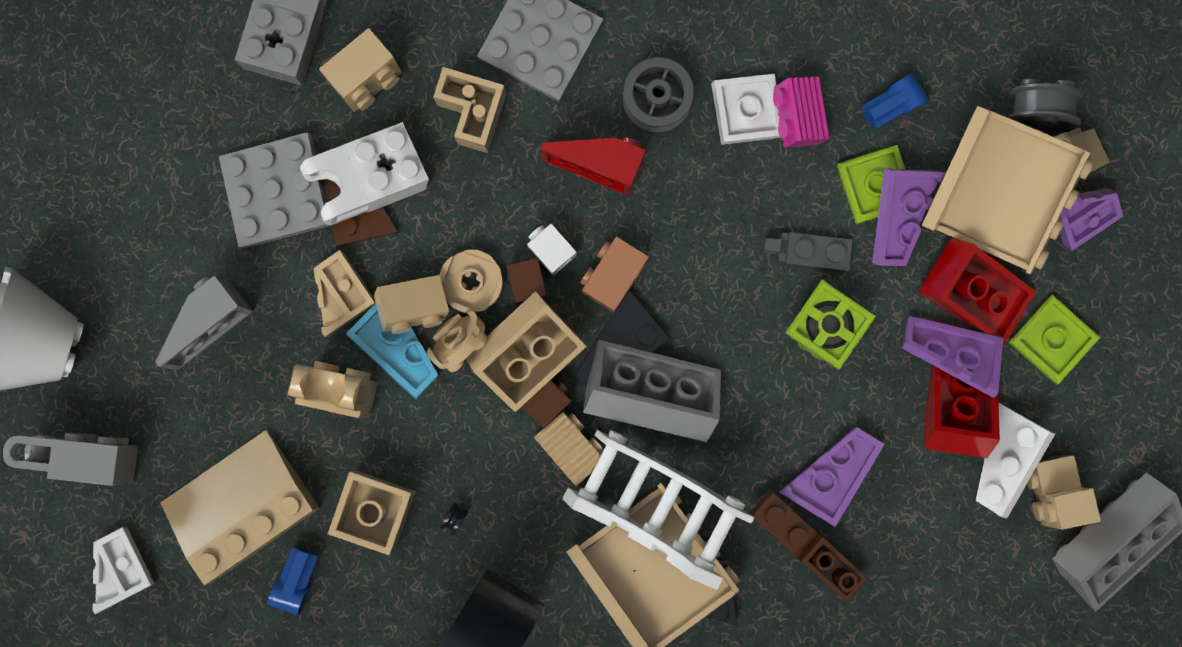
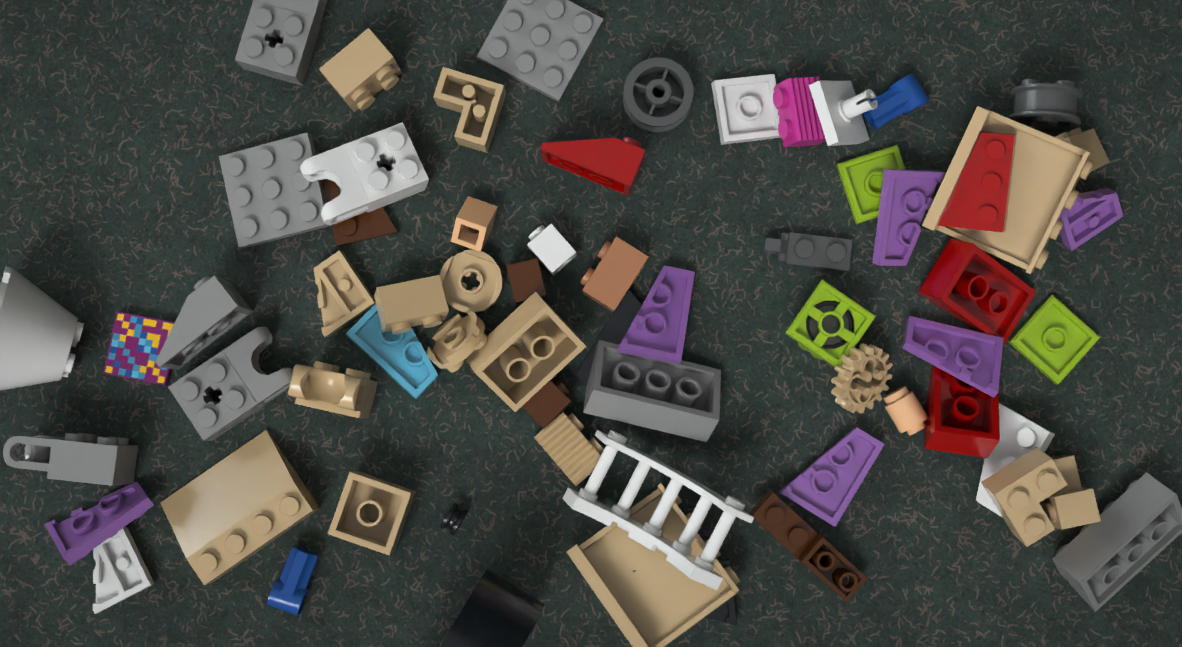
(91, 527): none -> medium lavender wing
(135, 348): none -> tile
(239, 379): none -> light grey brick
(474, 224): none -> light nougat brick
(662, 319): none -> medium lavender wing
(842, 111): none -> white tile
(861, 378): none -> tan gear
(905, 410): none -> light nougat brick
(984, 186): none -> red wing
(1020, 489): none -> tan brick

